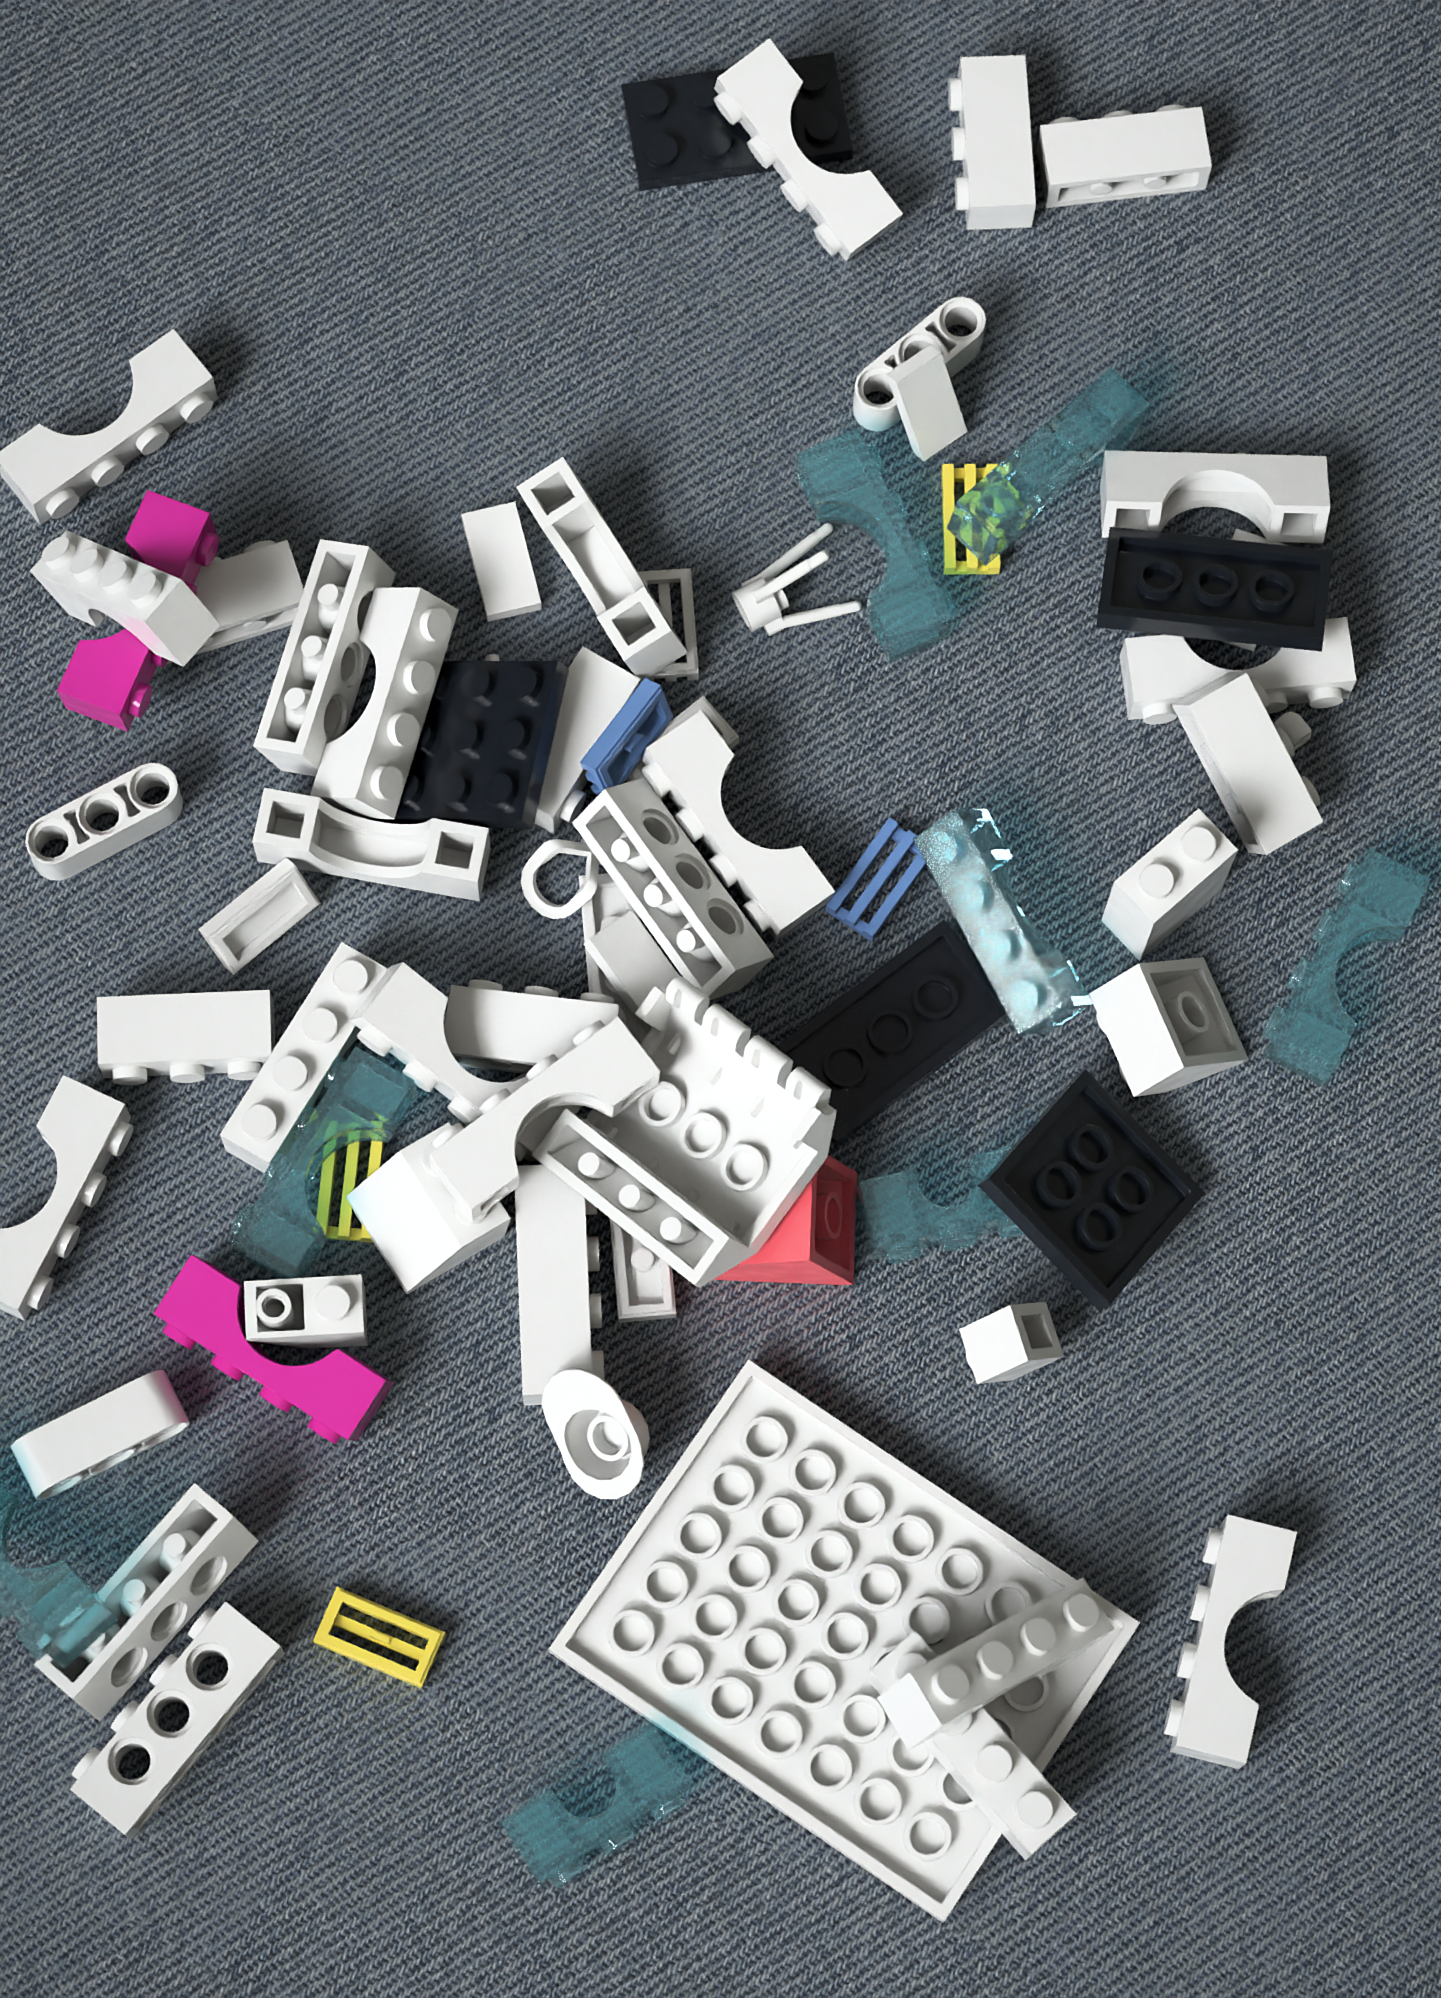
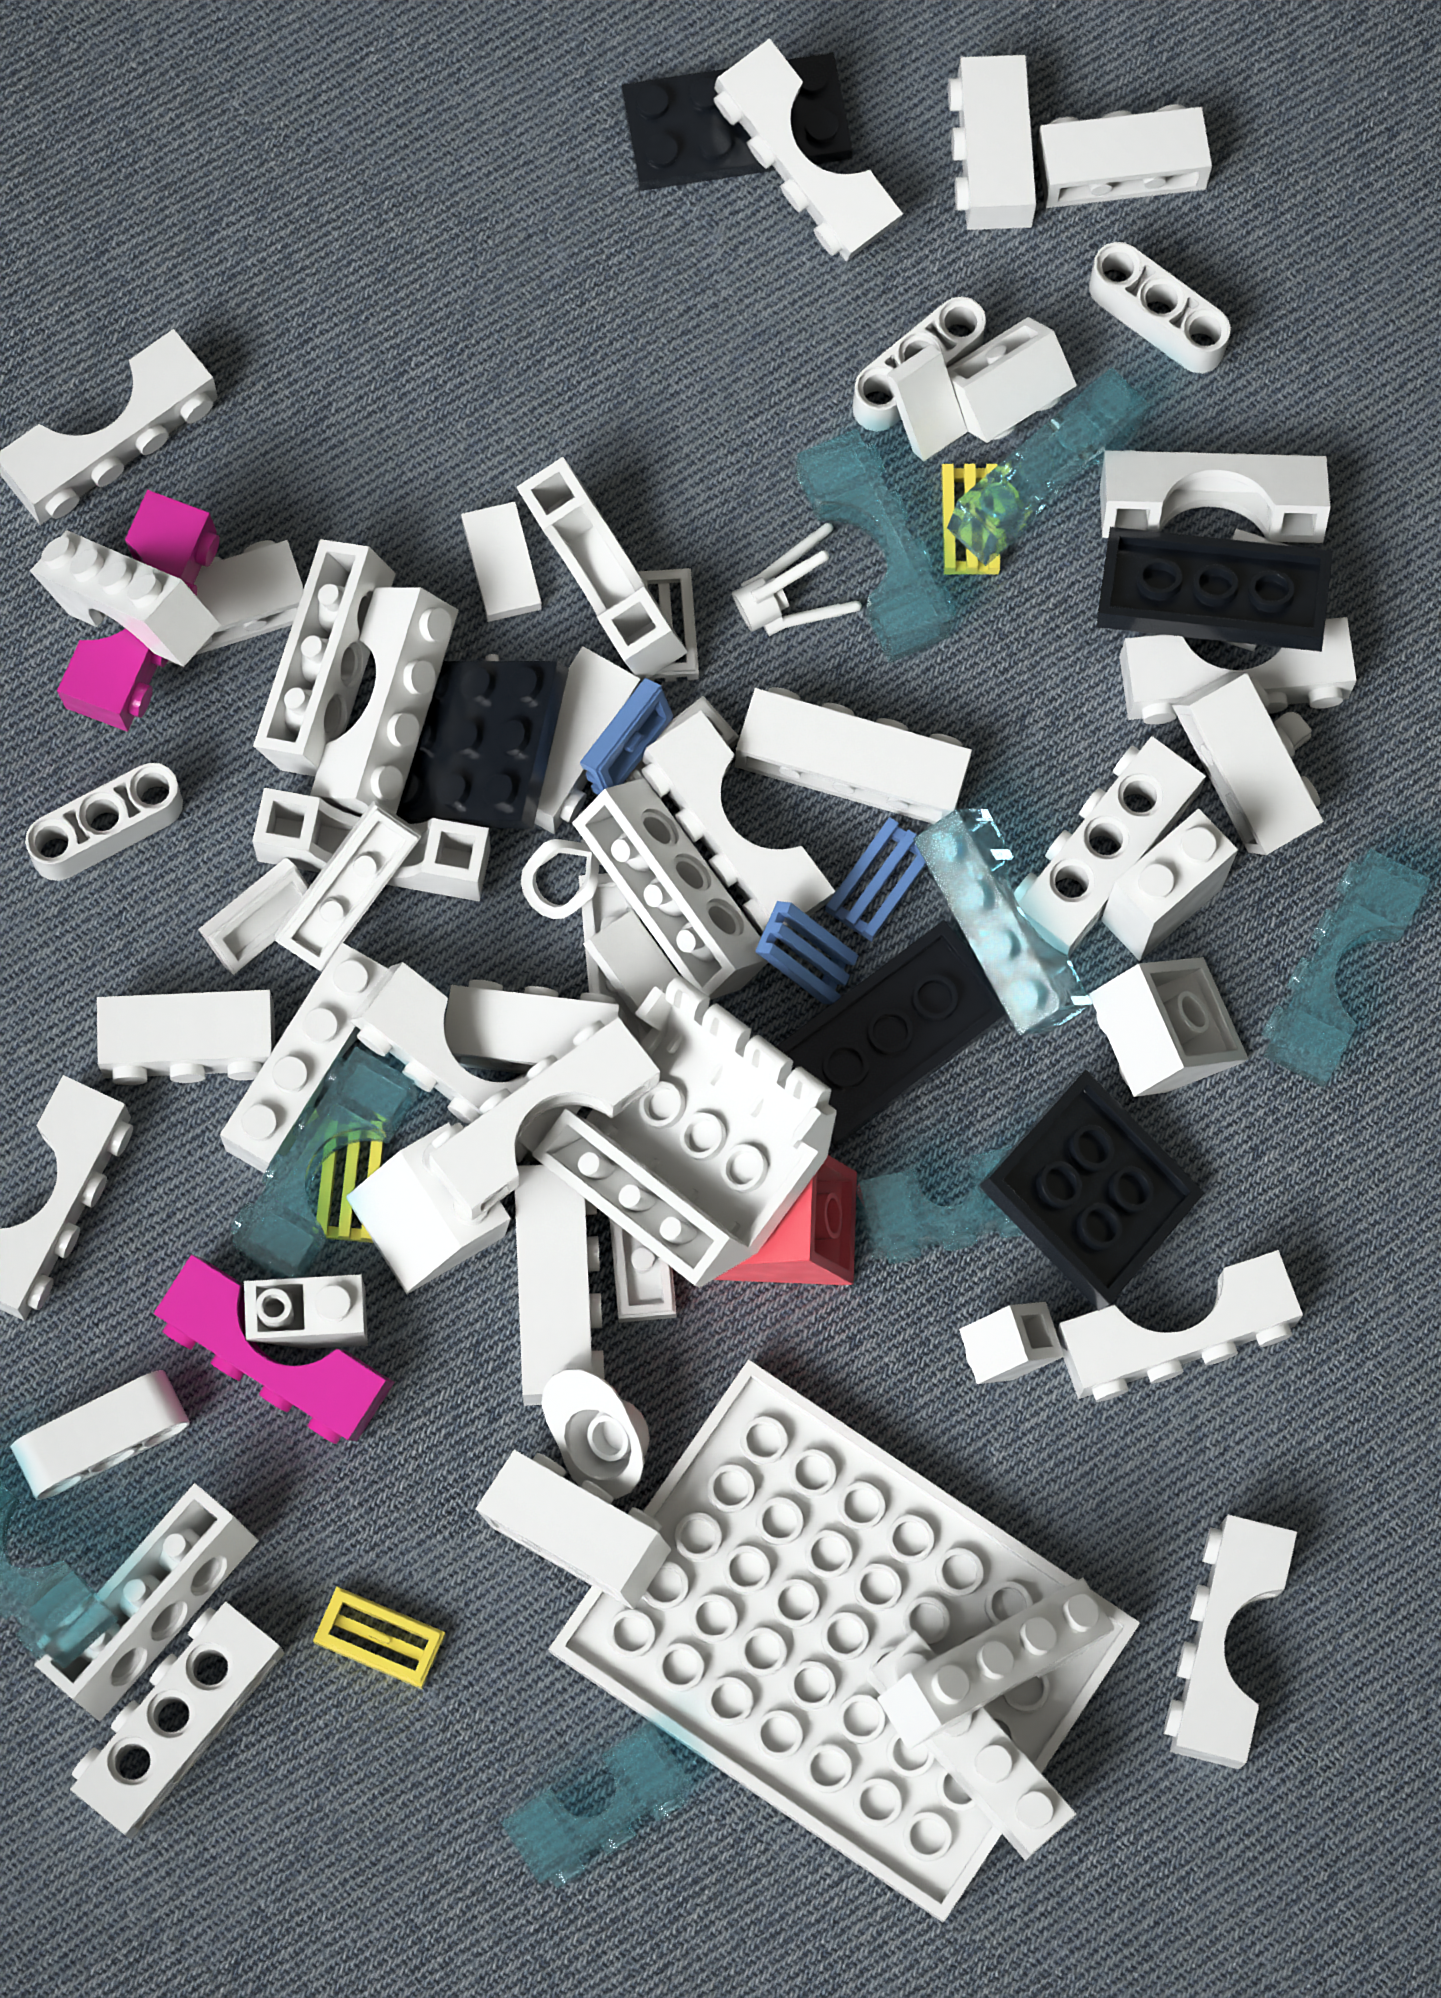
(347, 885): none -> white tile
(575, 1527): none -> white brick
(832, 969): none -> medium blue tile
(852, 755): none -> white brick
(1010, 379): none -> white brick
(1110, 1350): none -> white arch
(1149, 284): none -> white beam
(1150, 772): none -> white brick

